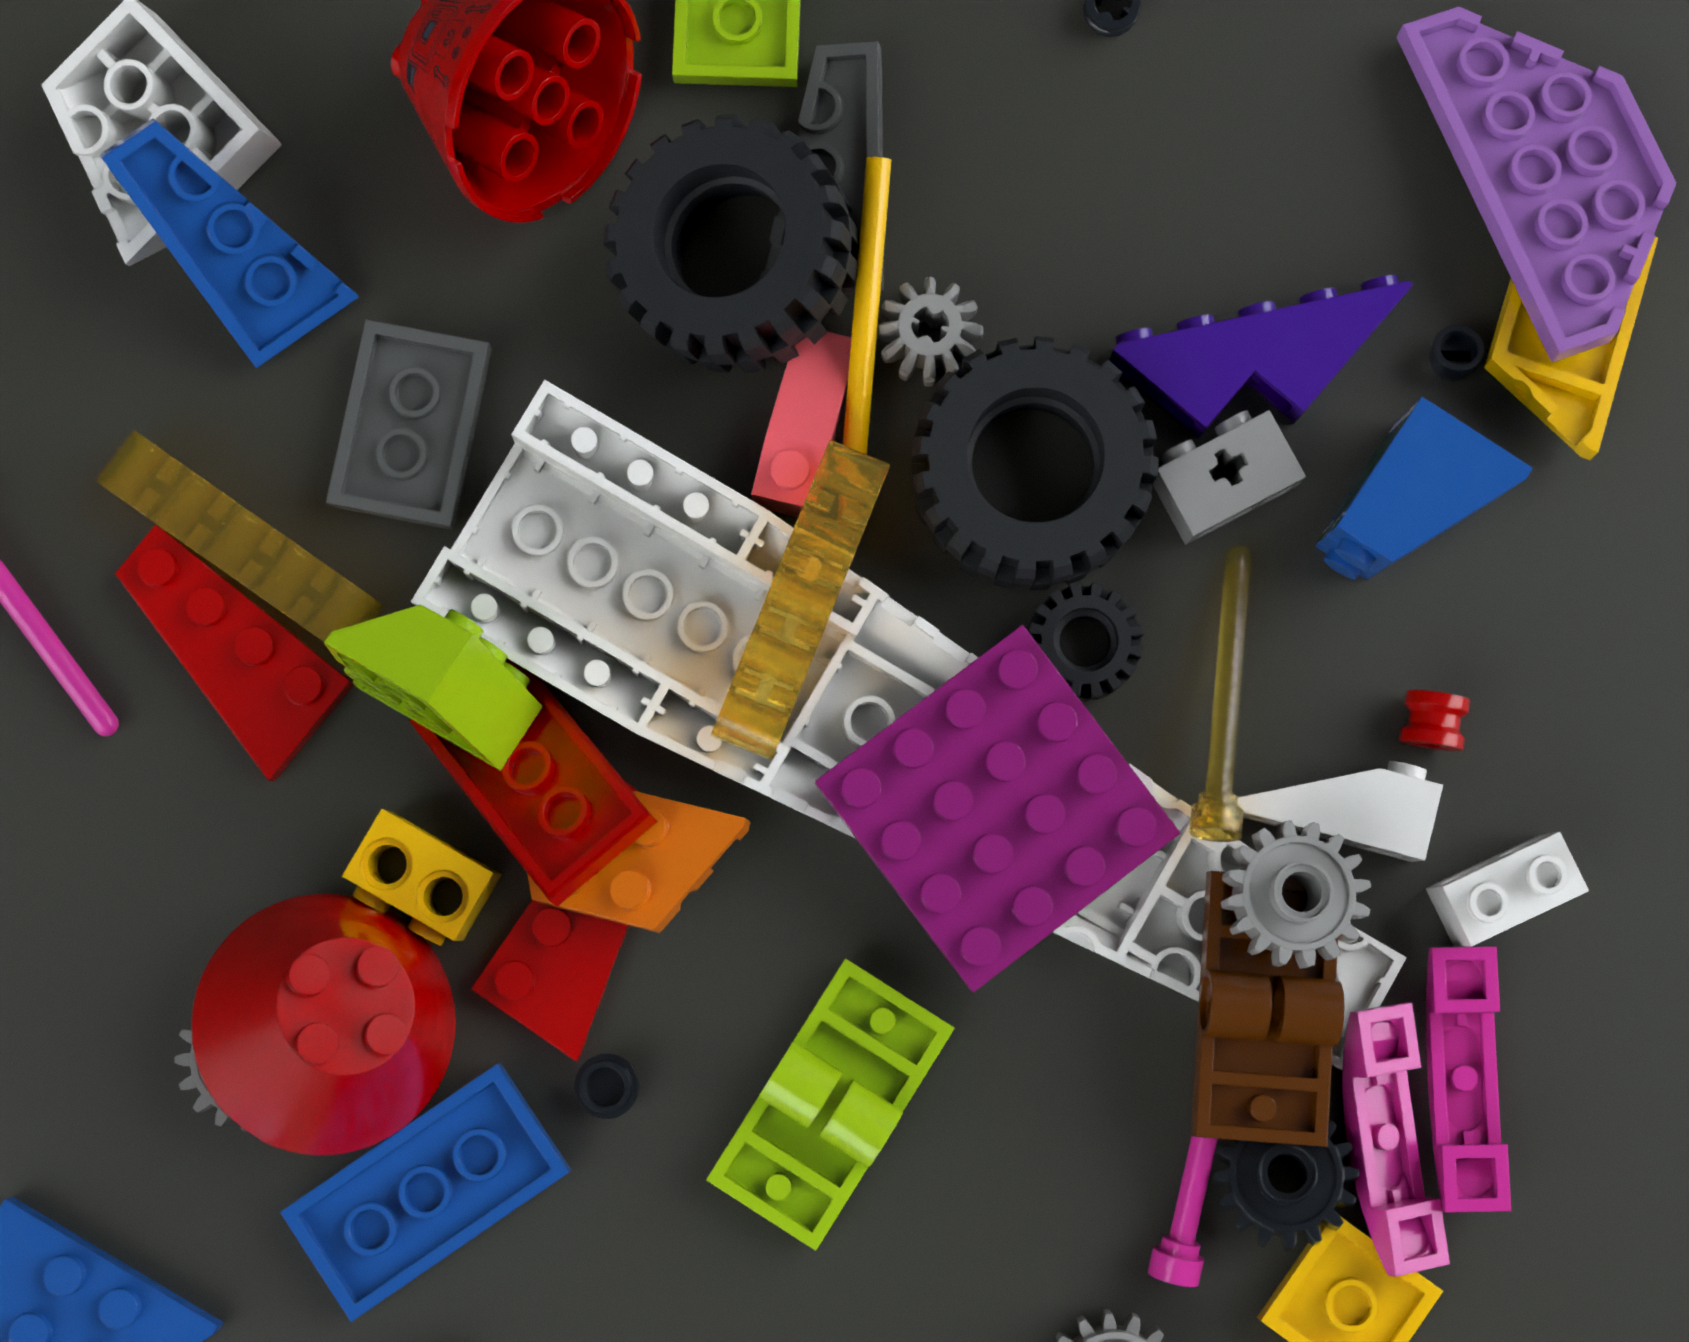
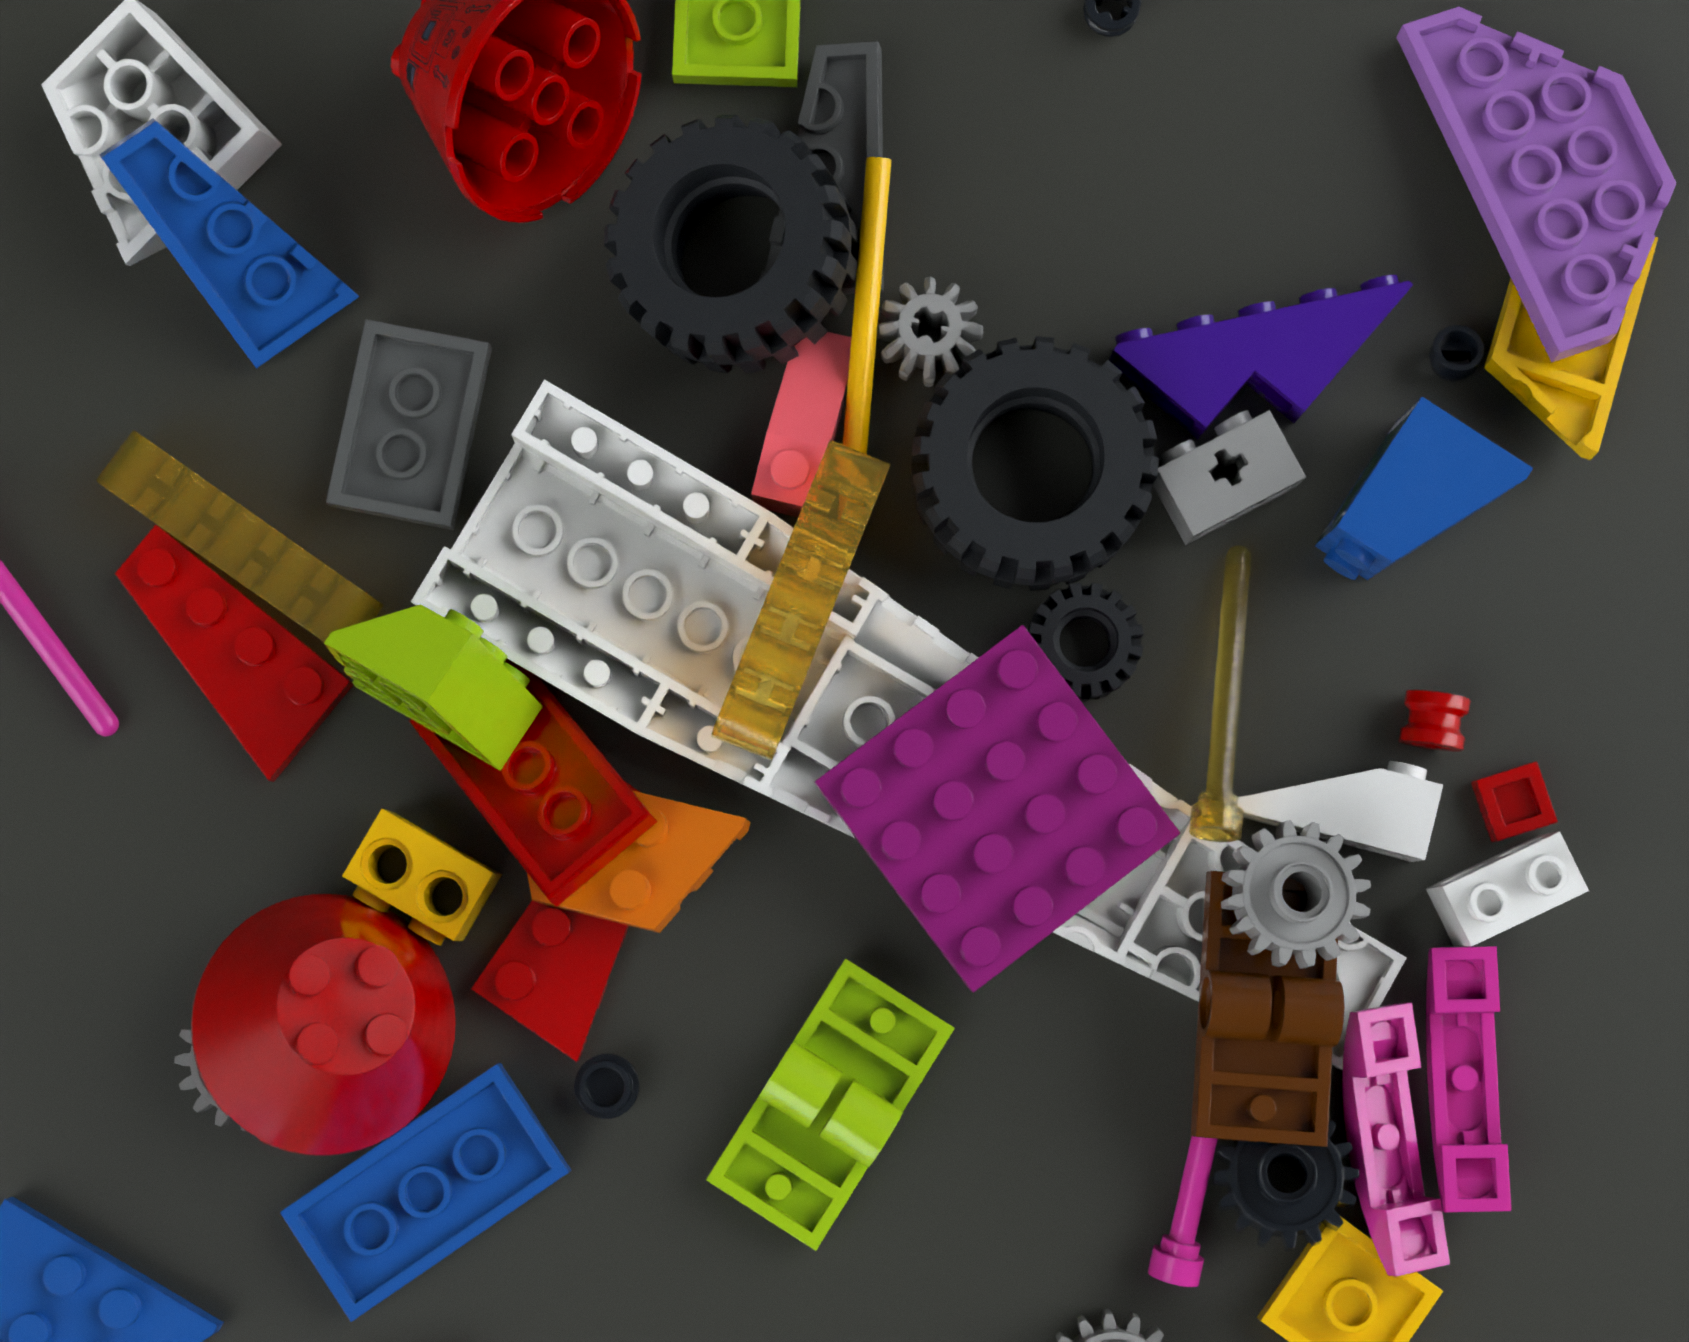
(1514, 801): none -> red tile

